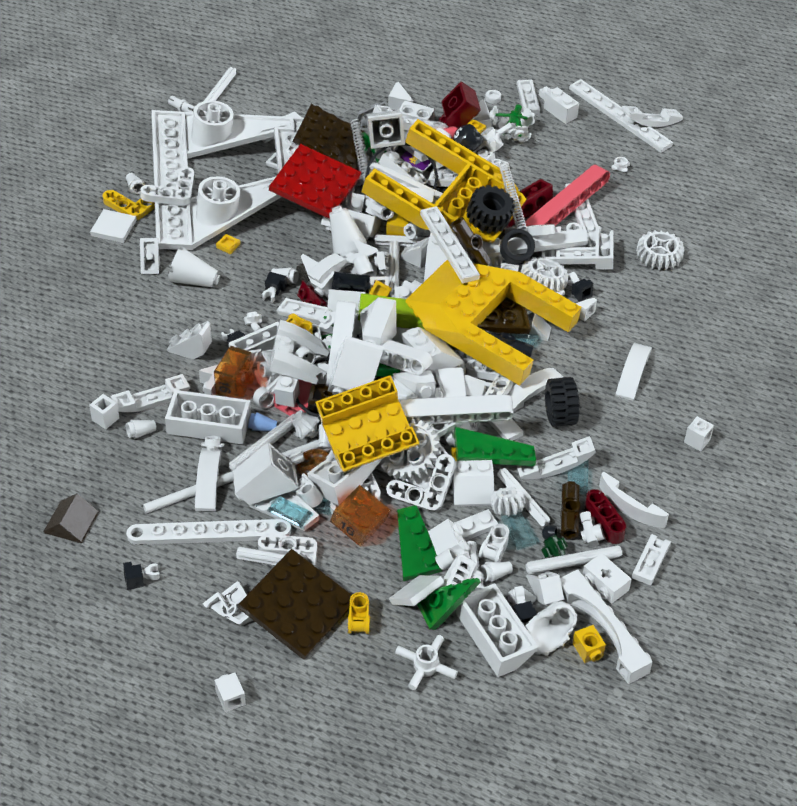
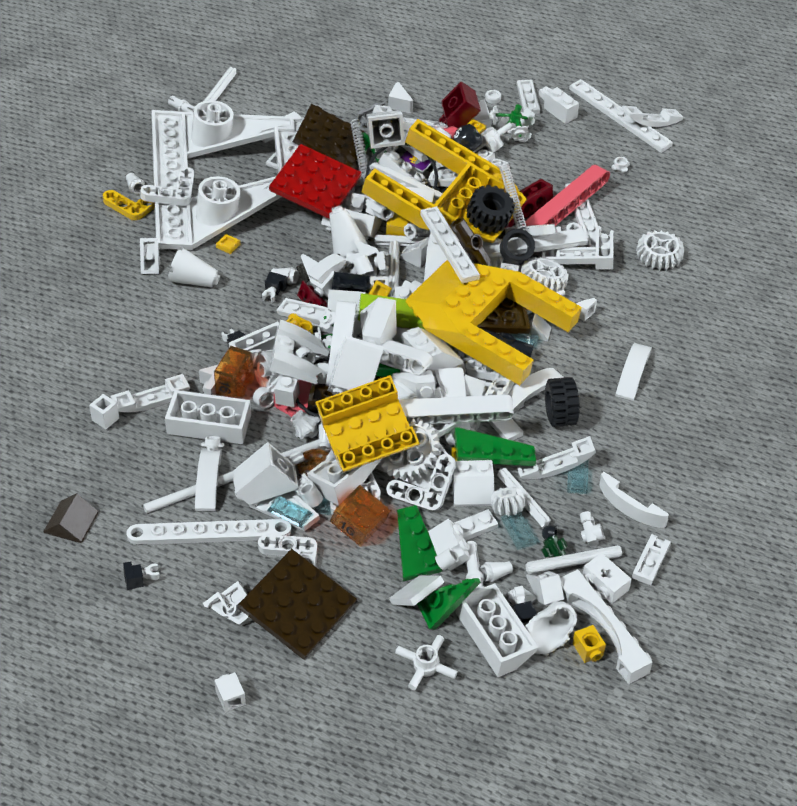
(113, 226): white tile -> none
(139, 428): white cone -> none
(192, 342): white slope -> none
(253, 320): white plate -> none
(258, 555): white axle -> none
(261, 423): light blue cone -> none
(270, 437): white axle -> none
(359, 616): yellow piece -> none
(417, 111): white brick -> none
(451, 573): white slope -> none
(495, 543): white piece -> none
(570, 510): dark brown piece -> none
(582, 288): black piece -> none
(606, 515): dark red beam -> none
(698, 433): white brick -> none

